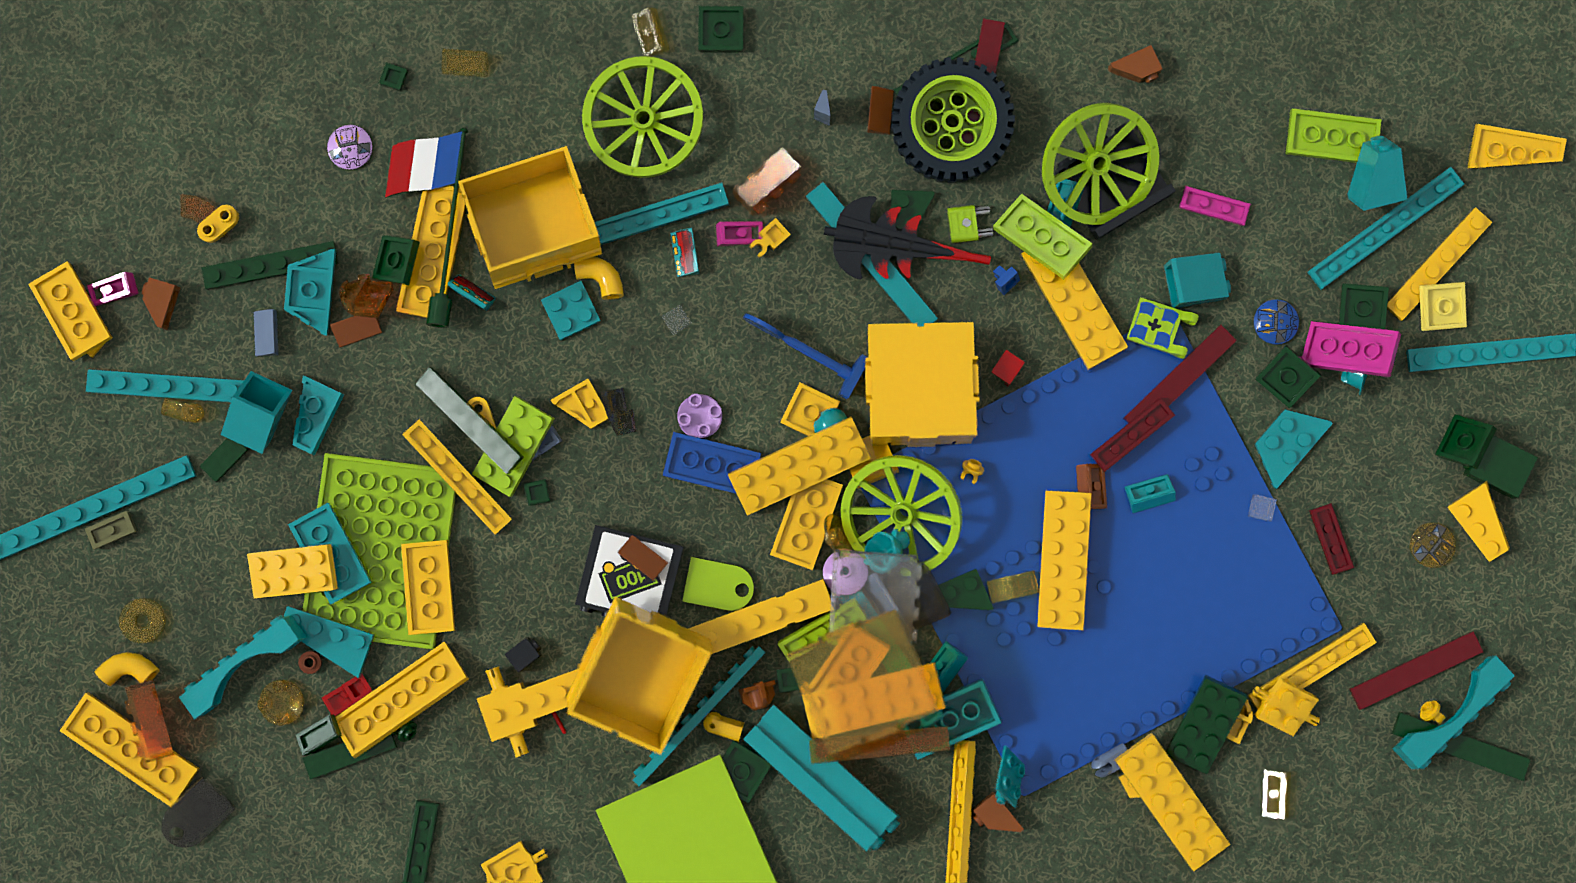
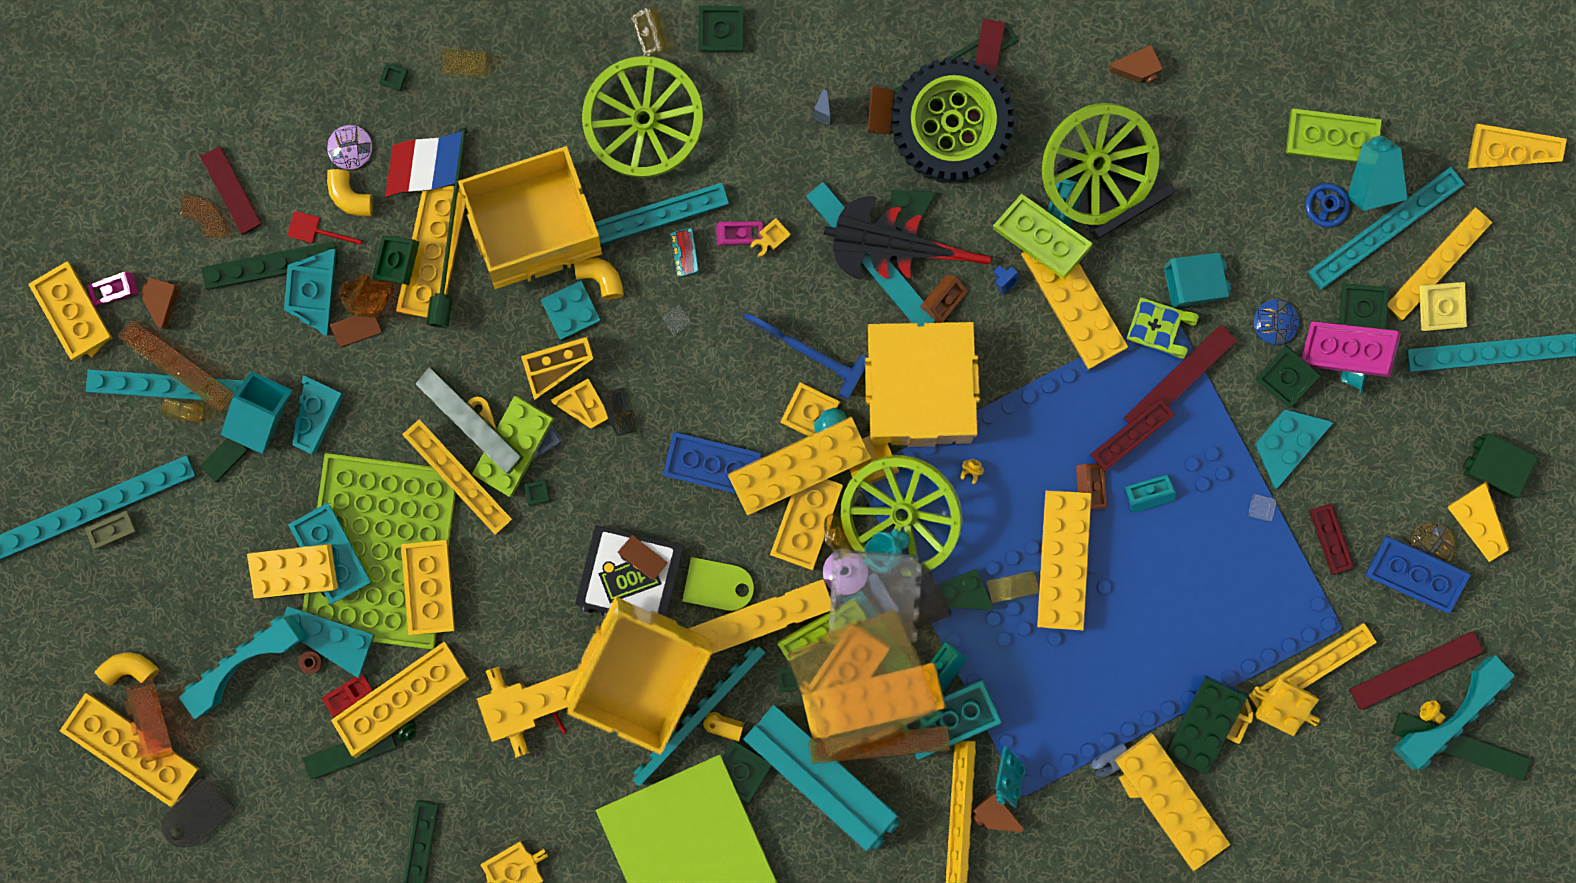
(129, 616): clear yellow tile -> none
(176, 366): none -> clear orange plate
(218, 224): yellow plate -> none
(231, 190): none -> dark red tile
(266, 332): sand blue slope -> none
(281, 702): clear yellow dish -> none
(305, 226): none -> red piece
(318, 735): tile -> none
(343, 196): none -> yellow cylinder
(471, 292): slope -> none
(524, 654): black brick -> none
(554, 364): none -> yellow wedge
(699, 416): lavender dish -> none
(758, 695): dark orange piece -> none
(767, 182): clear orange wedge -> none
(944, 298): none -> dark orange slope
(964, 223): lime piece -> none
(1007, 367): red panel -> none
(1214, 205): dark pink tile -> none
(1276, 794): clear yellow slope -> none
(1333, 199): none -> blue piece
(1417, 574): none -> blue plate
(1466, 441): dark green plate -> none

